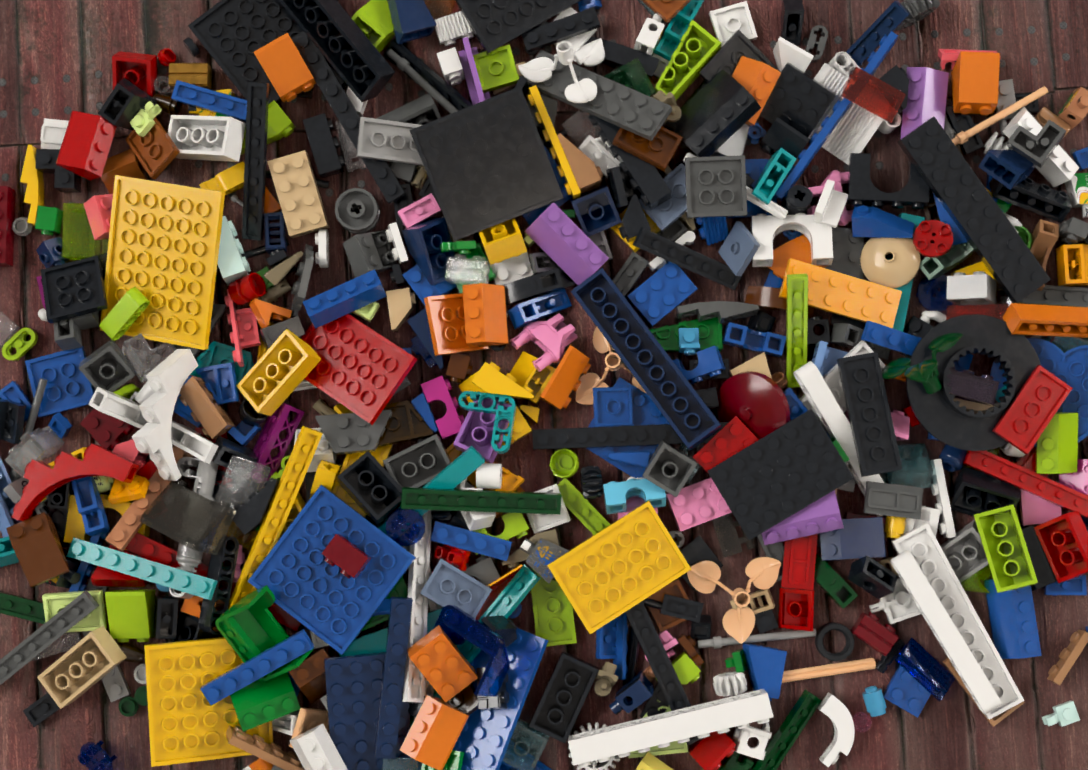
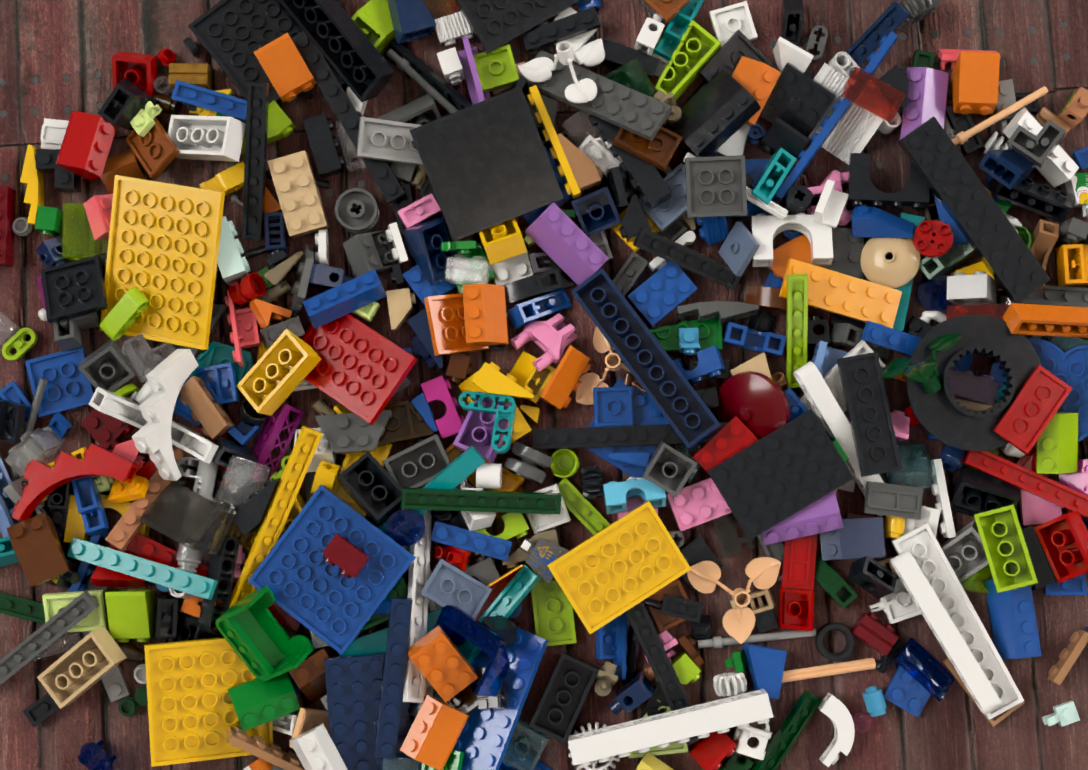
(257, 667): blue plate -> none
(321, 274): none -> dark blue torso
(528, 462): none -> dark grey wheel
(628, 379): none -> reddish brown hand
(923, 59): none -> dark green plate

